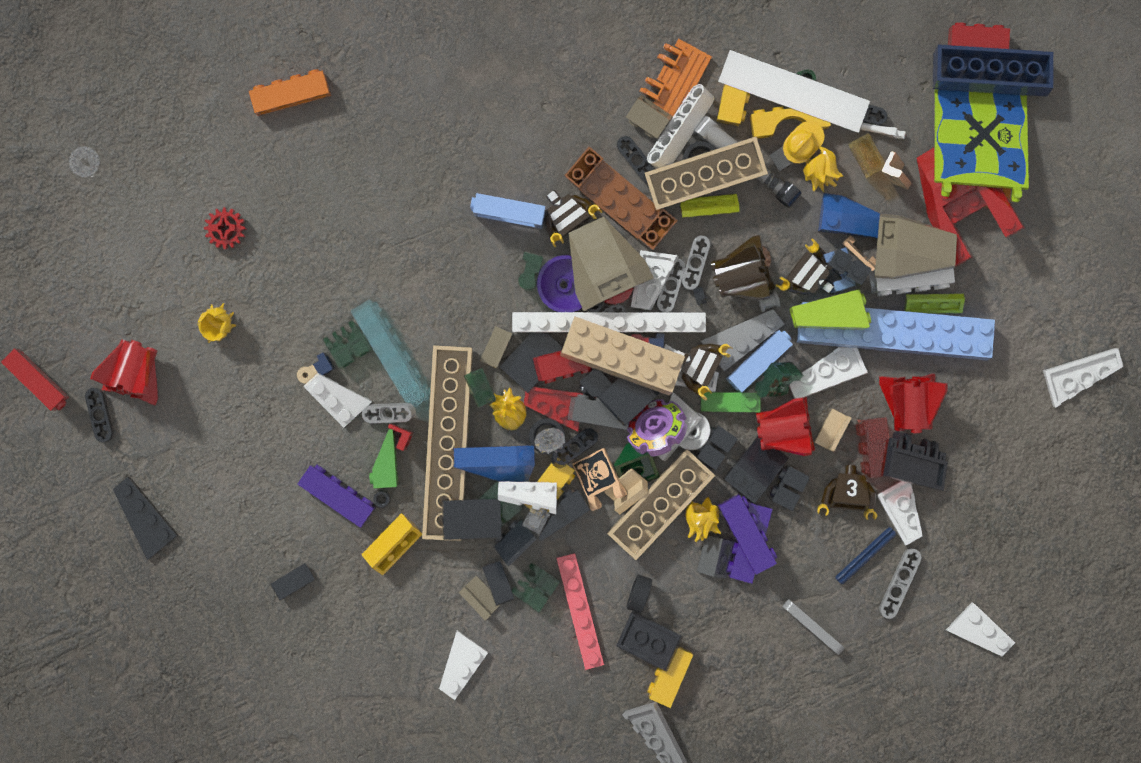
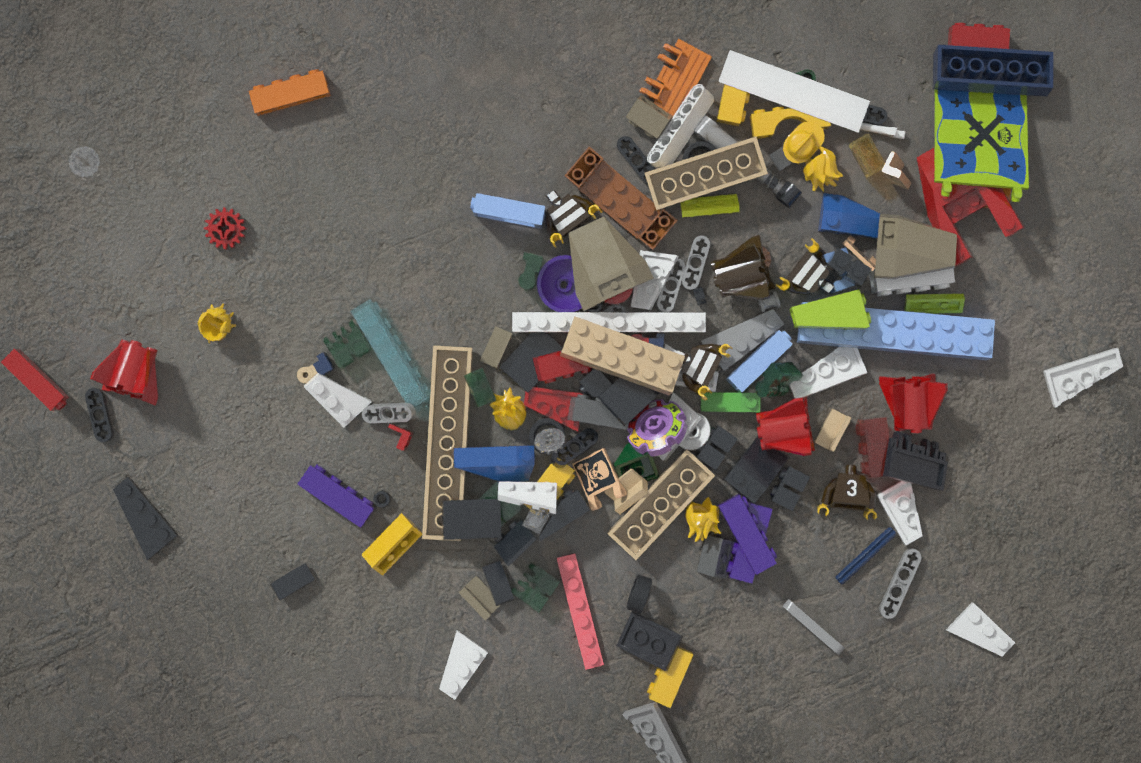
(385, 468): bright green slope -> none

